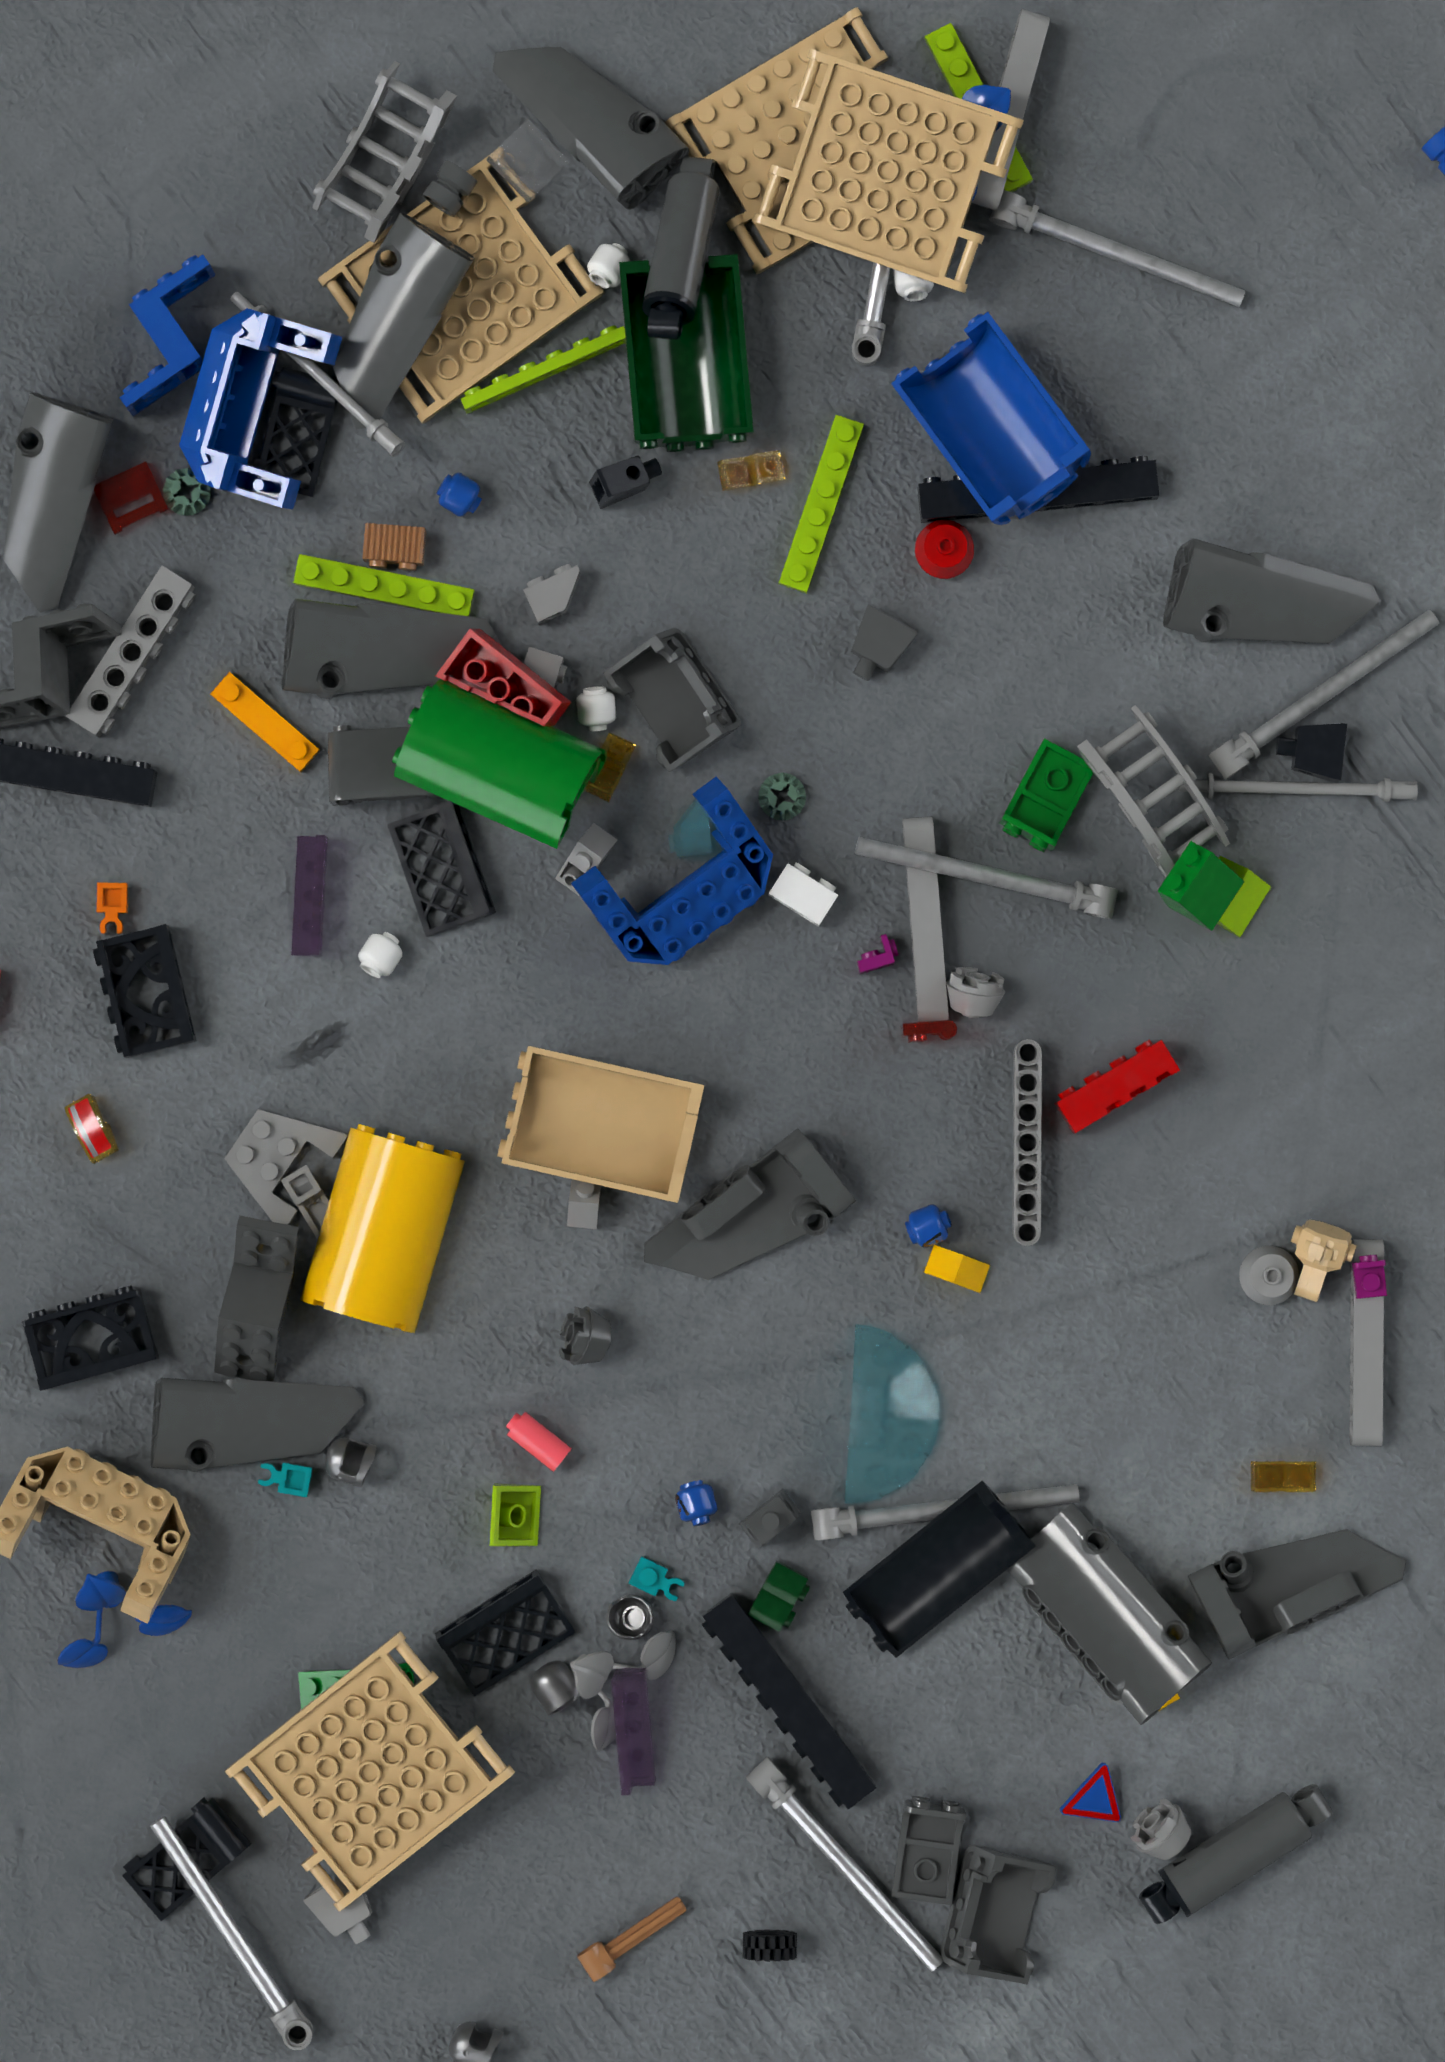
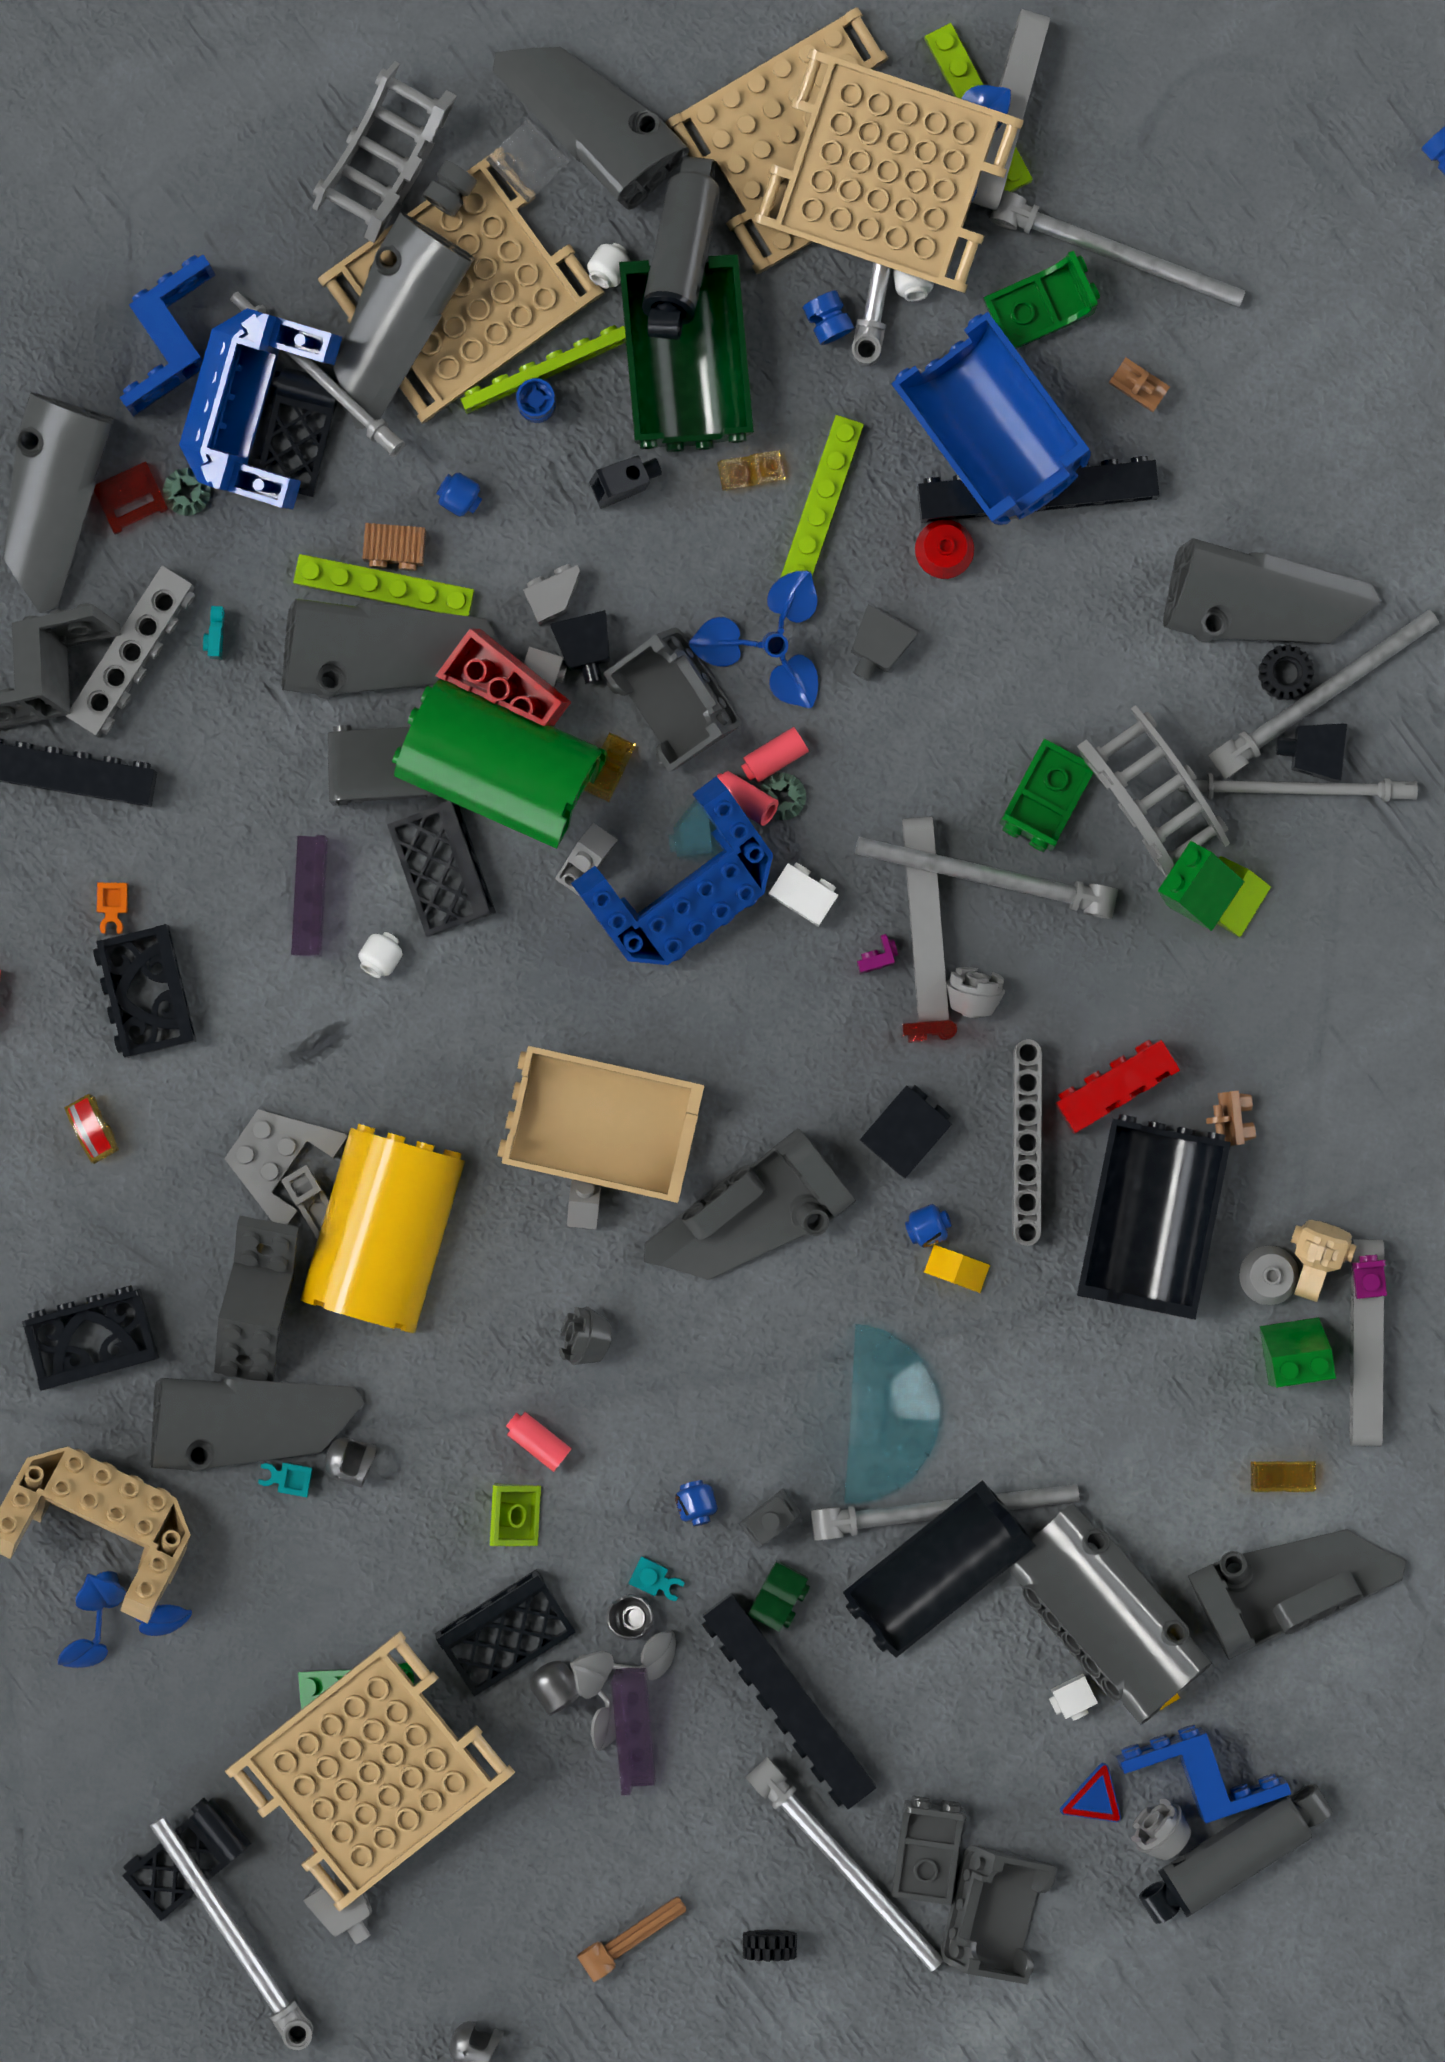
(214, 639): none -> teal plate
(265, 722): light orange plate -> none
(536, 400): none -> blue wheel
(584, 643): none -> black torso
(596, 708): white head -> none
(753, 801): none -> coral brick
(774, 755): none -> coral brick
(795, 680): none -> blue plant
(828, 317): none -> blue wheel
(906, 1130): none -> black brick
(1044, 301): none -> green bracket
(1073, 1698): none -> white brick
(1139, 384): none -> medium nougat hips
(1154, 1217): none -> black cylinder
(1203, 1773): none -> blue bracket
(1229, 1117): none -> medium nougat hips
(1292, 655): none -> black tyre
(1296, 1353): none -> green slope

